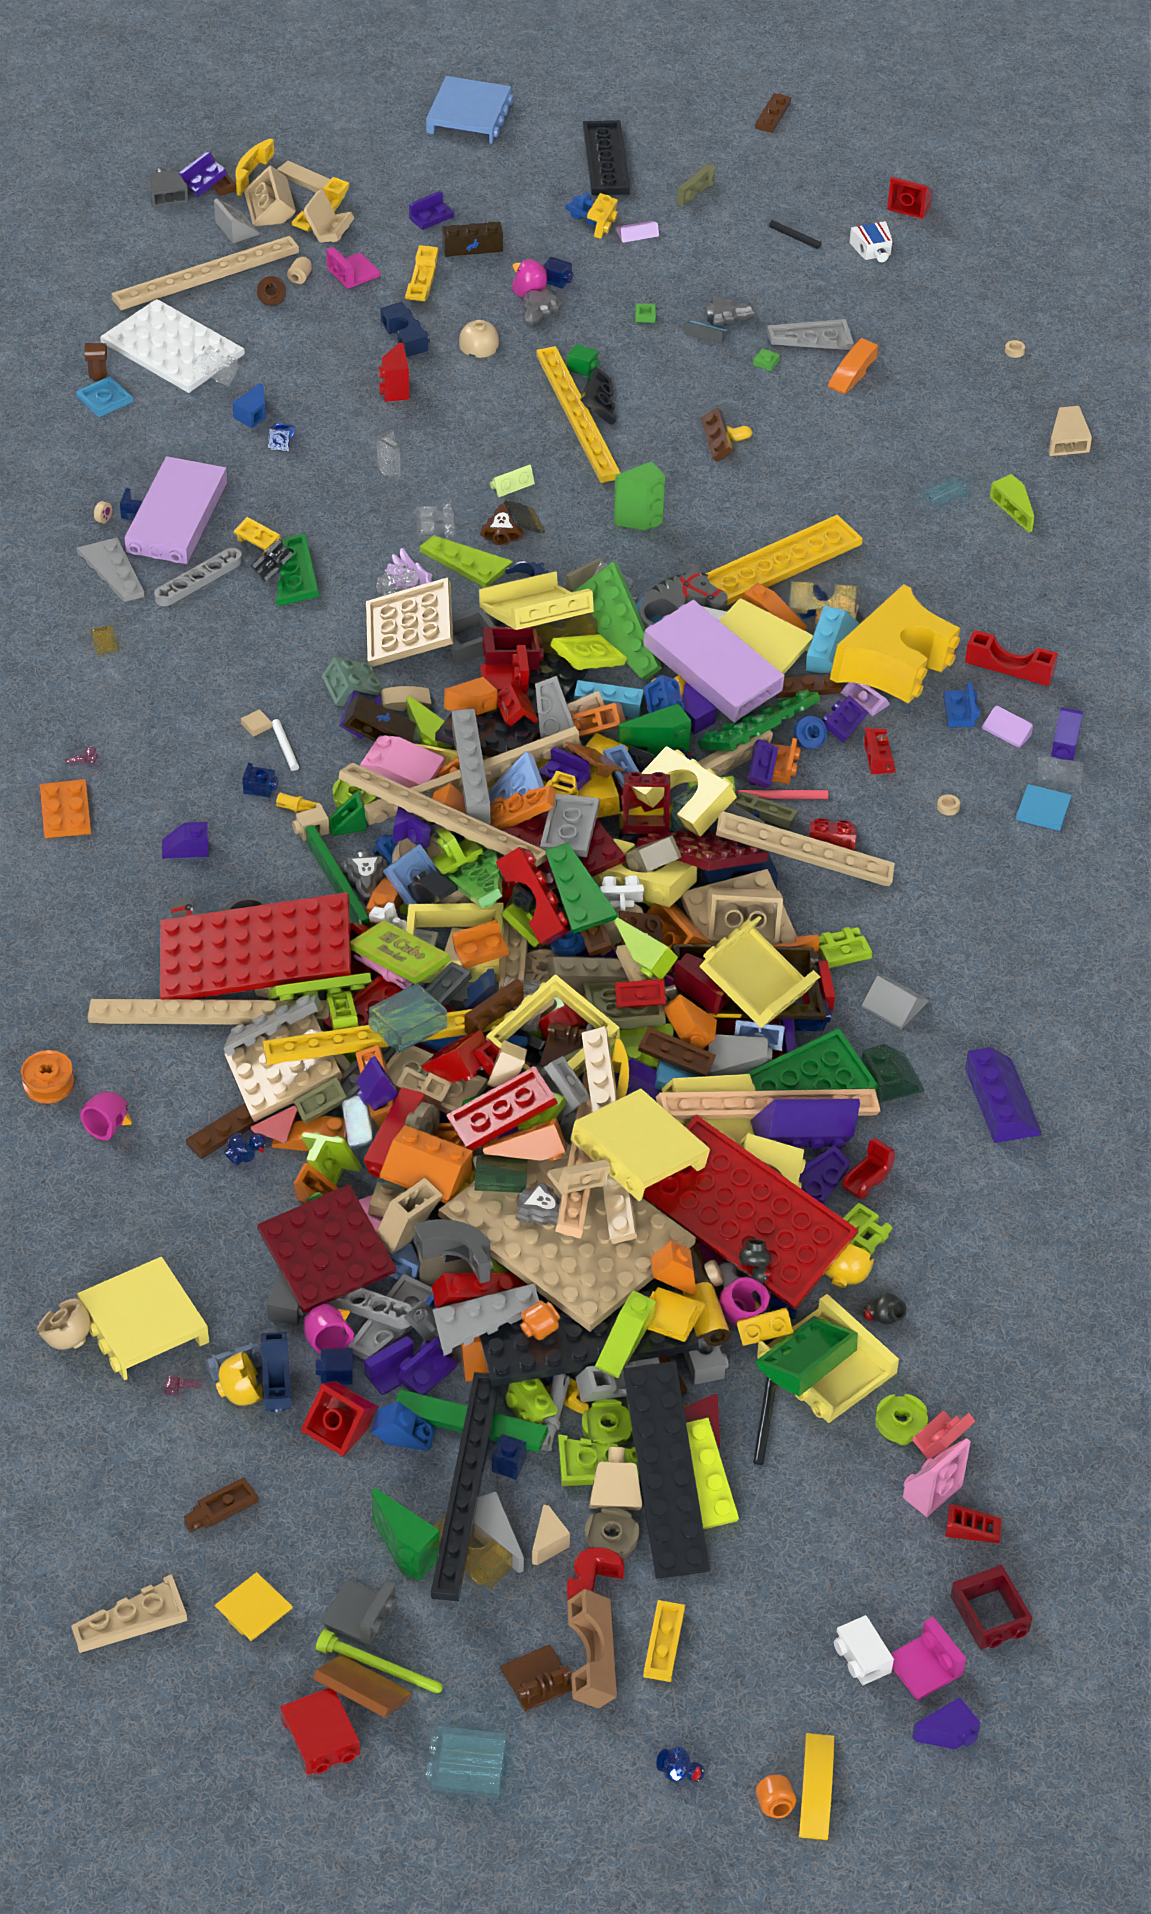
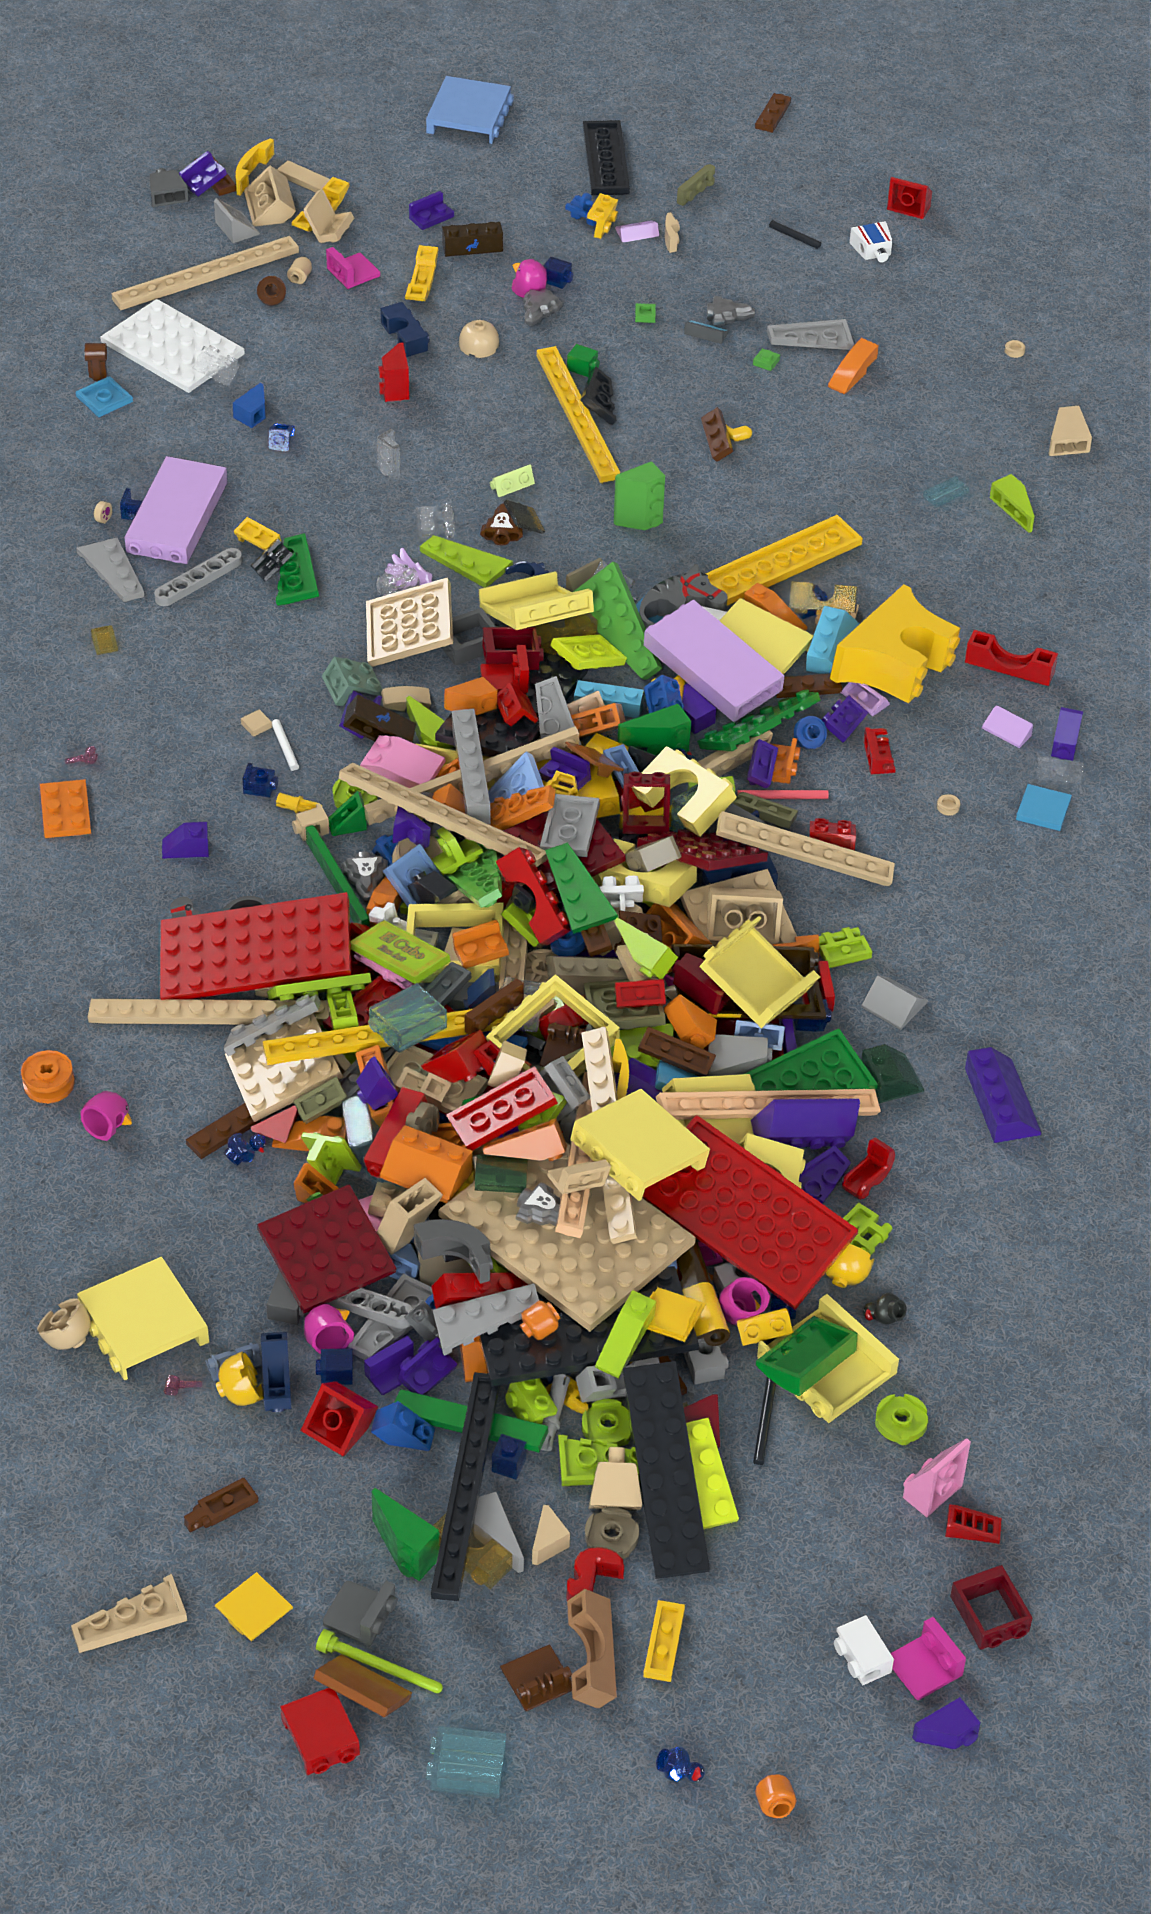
(671, 234): none -> tan slope
(674, 1267): orange slope -> none
(714, 1273): tan tile -> none
(756, 1255): pearl dark grey animal -> none
(817, 1786): yellow slope -> none
(941, 1433): coral bracket -> none
(961, 707): blue bracket -> none

